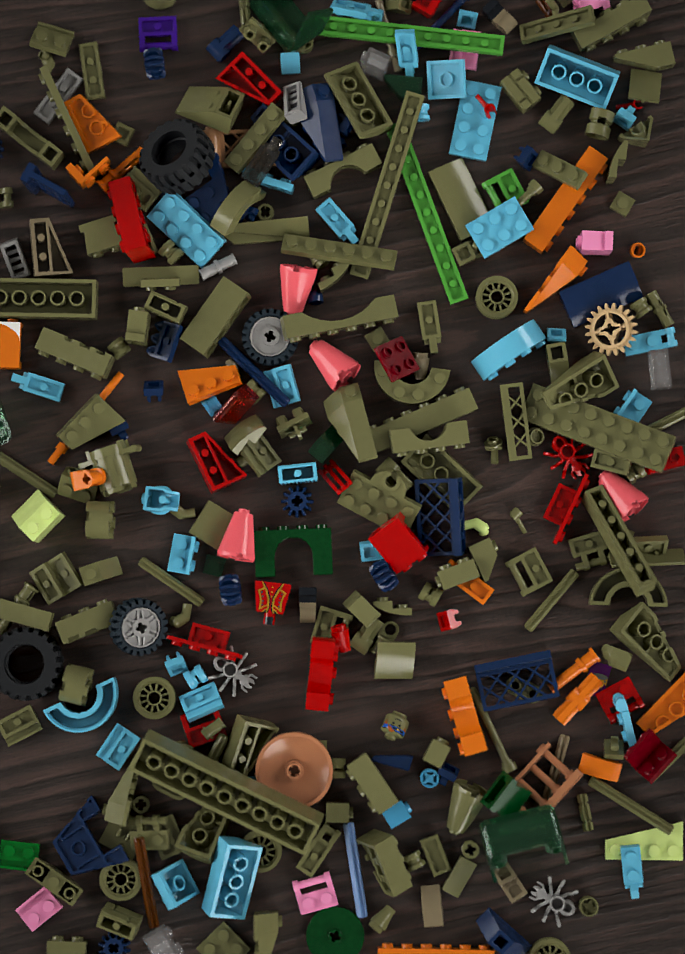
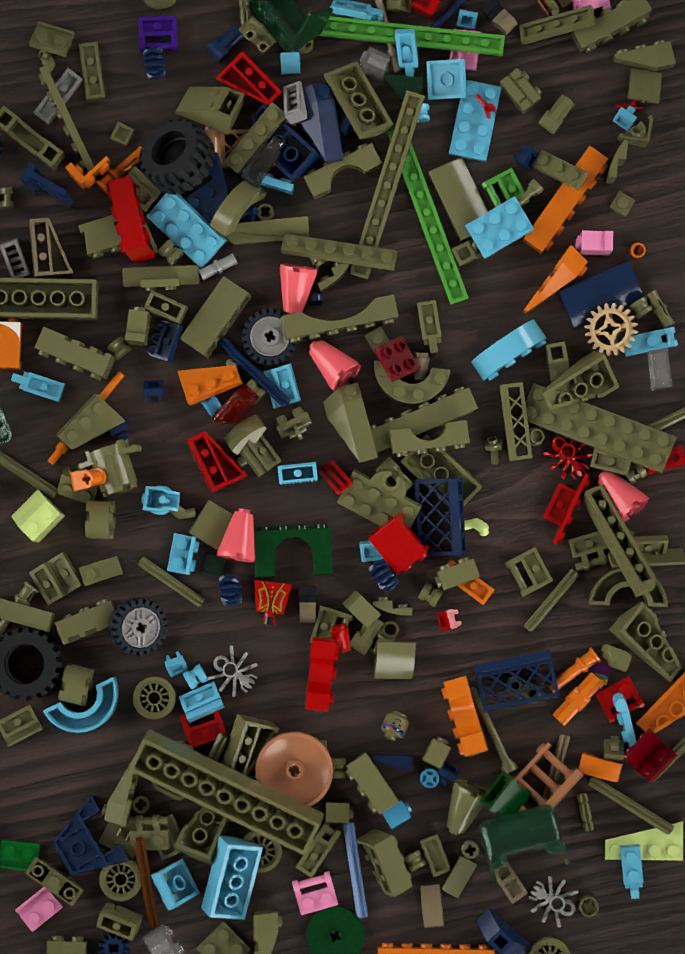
(90, 124): orange wing -> none
(118, 746): medium azure plate -> none
(183, 617): olive arm -> none
(207, 638): red bracket -> none
(213, 728): olive pin -> none
(302, 506): dark blue gear -> none
(325, 445): clear green slope -> none
(337, 221): medium azure hinge -> none
(381, 920): olive cone -> none
(480, 303): olive wheel -> none
(484, 556): olive slope -> none
(515, 514): olive hand -> none
(556, 335): medium azure slope -> none
(577, 77): medium azure slope -> none
(598, 130): olive wheel -> none
(634, 406): medium azure bracket -> none

